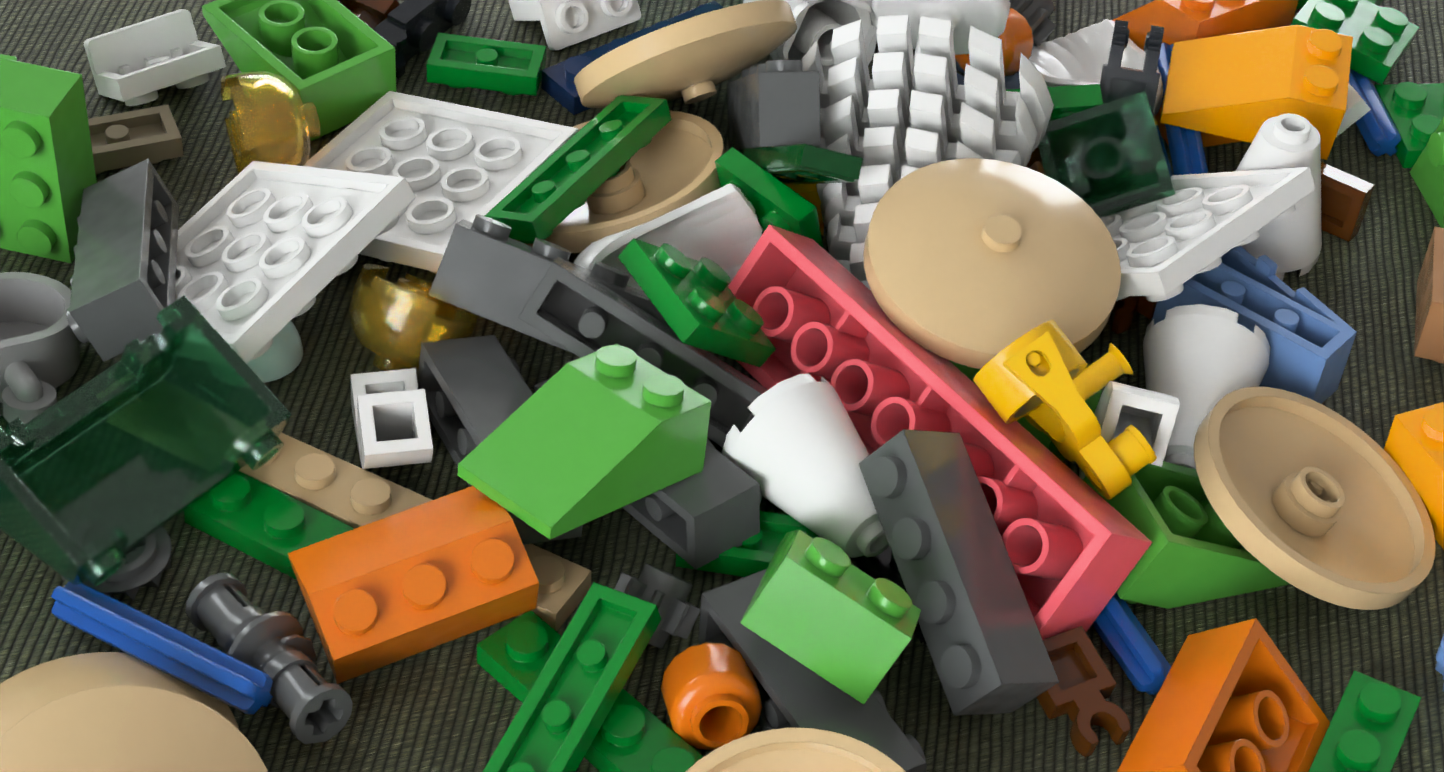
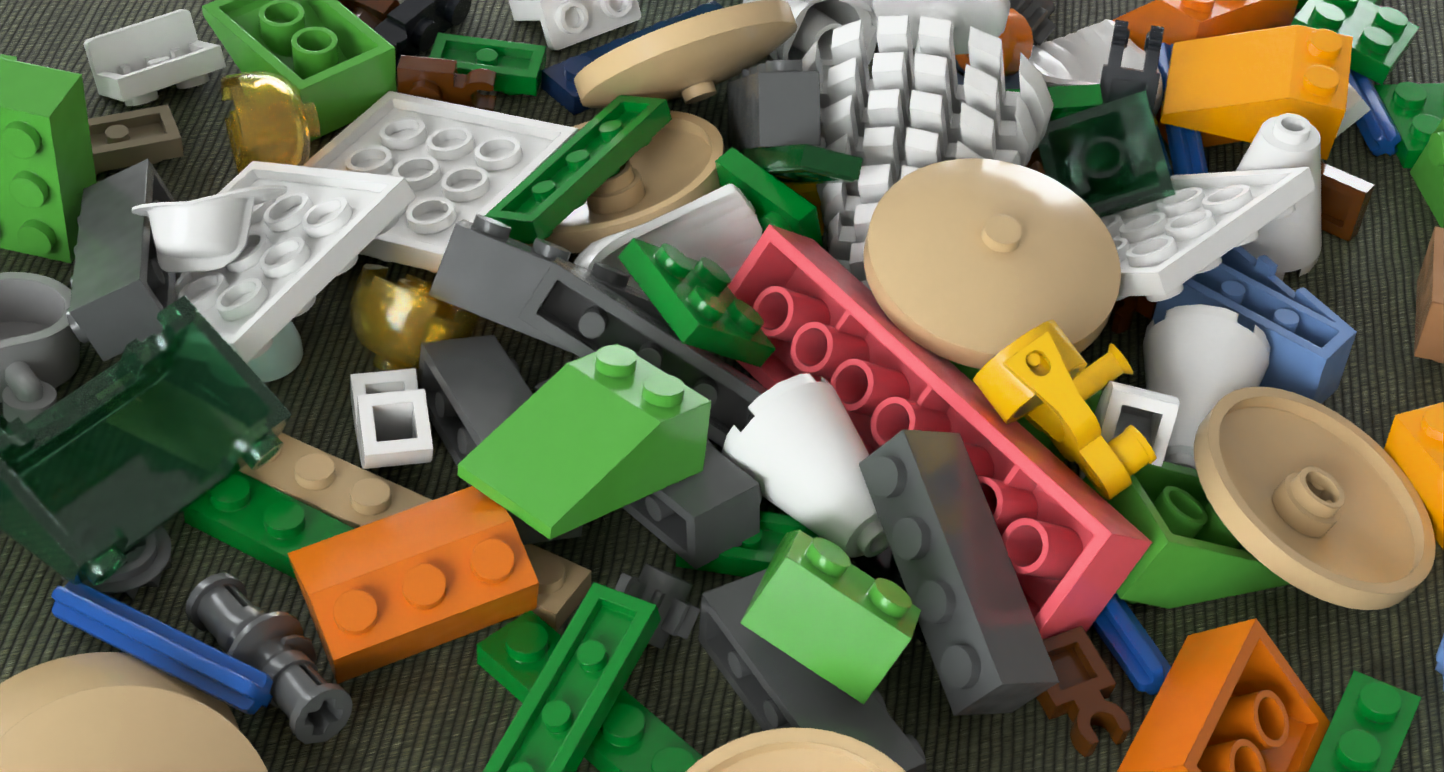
(206, 230): none -> white piece
(439, 81): none -> reddish brown plate
(711, 695): orange head -> none

